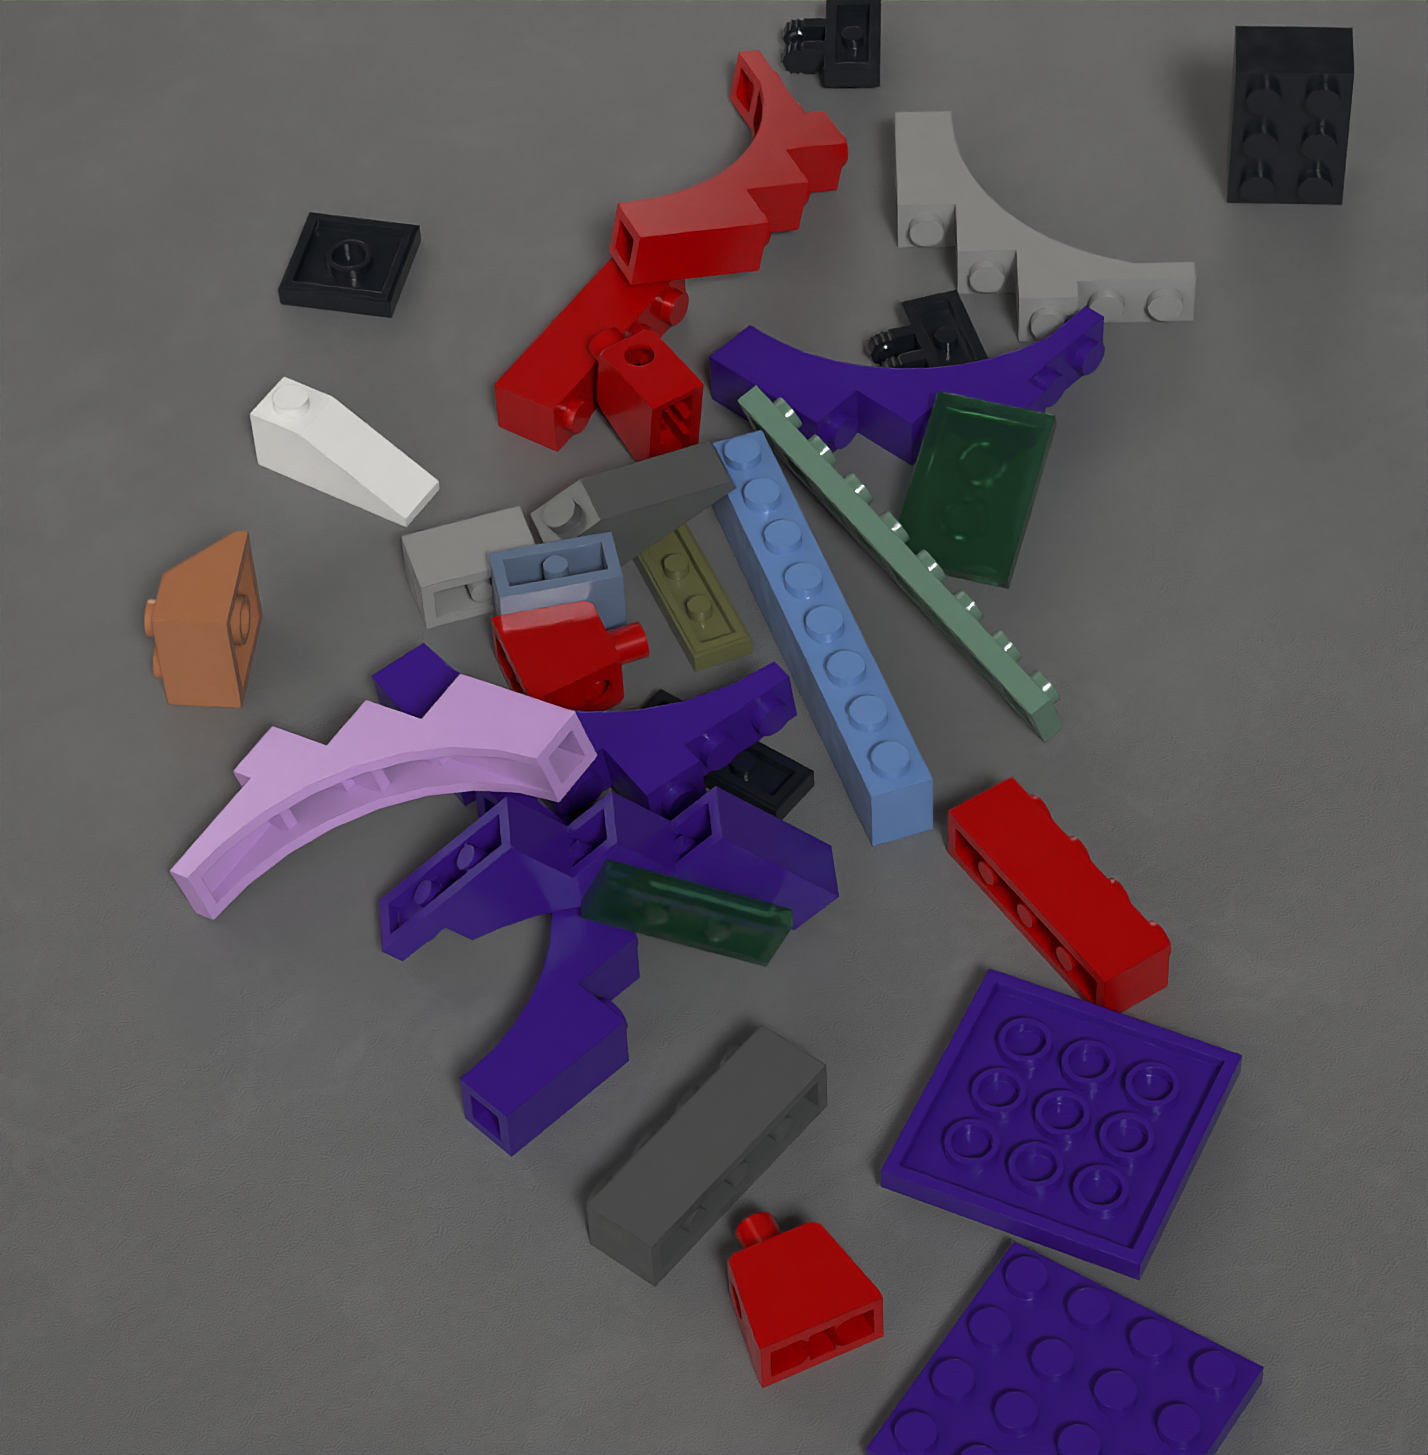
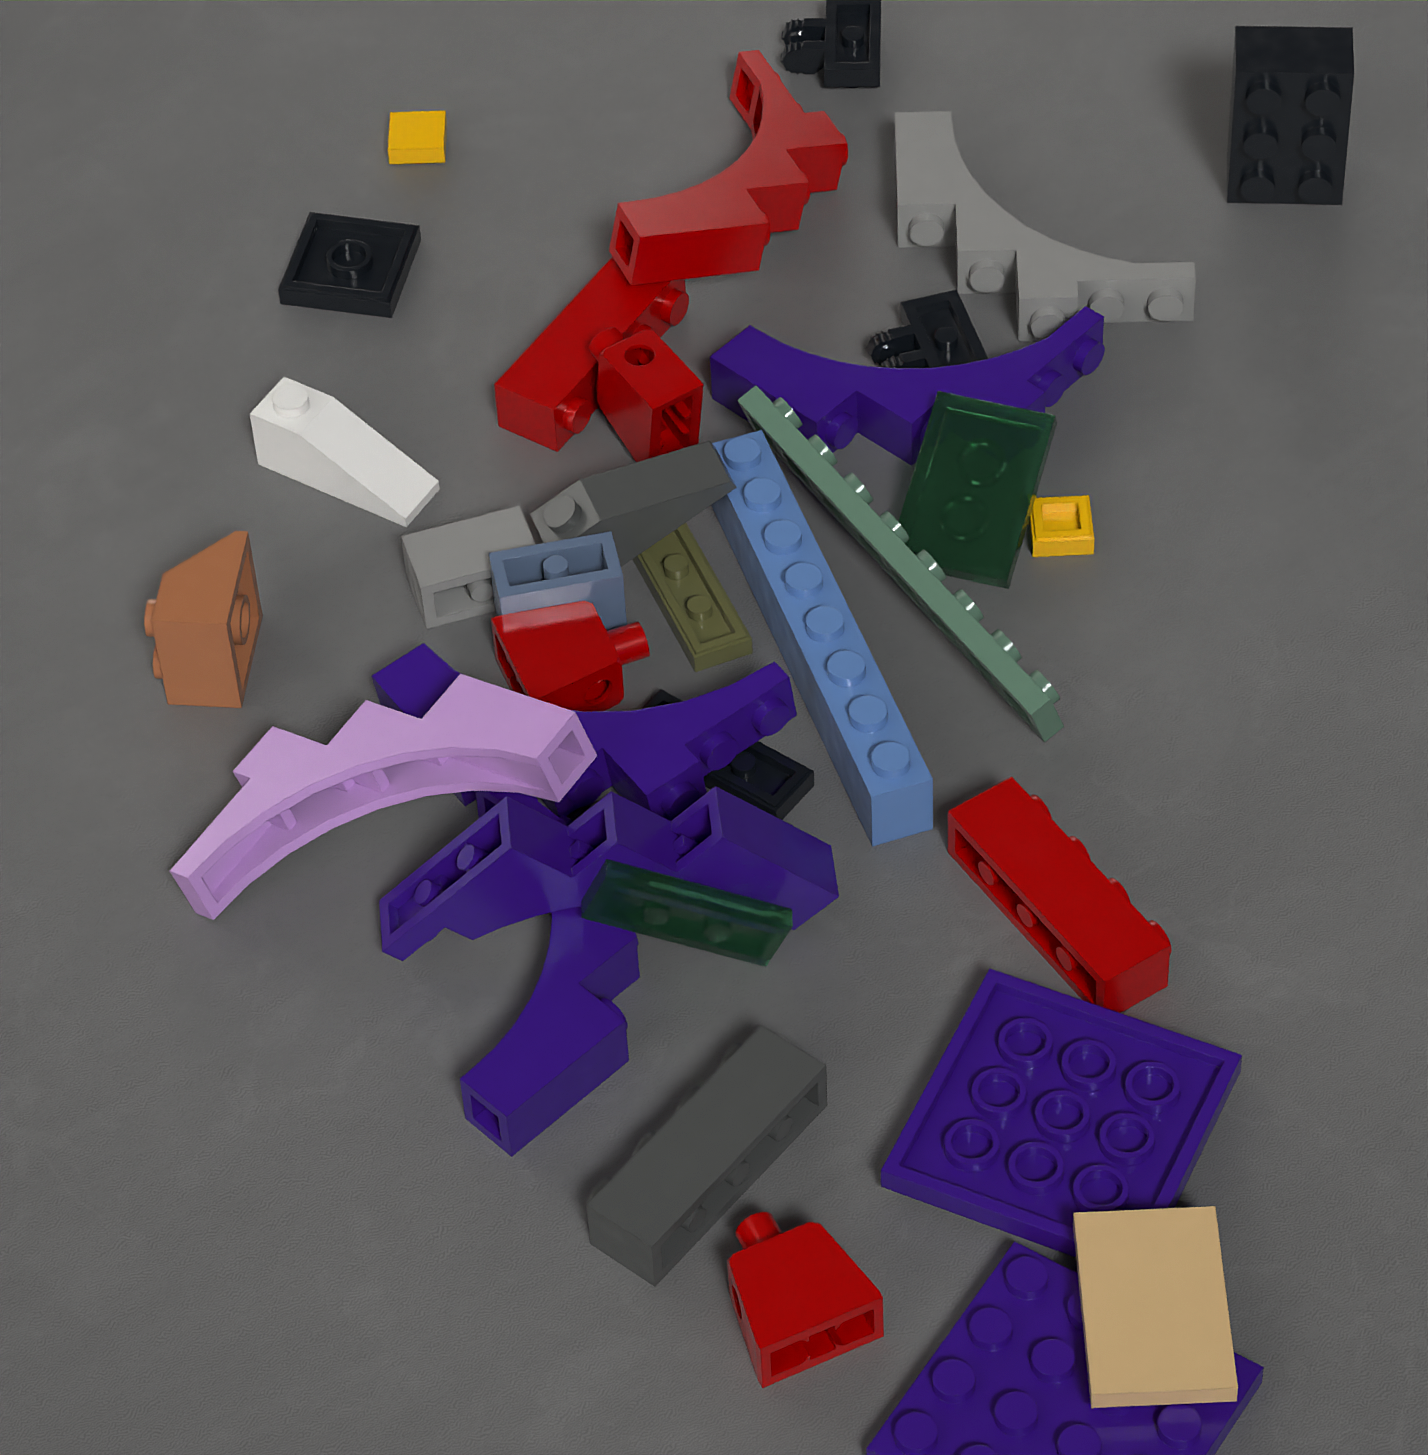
(417, 137): none -> yellow tile
(1061, 526): none -> yellow tile
(1154, 1307): none -> tan tile

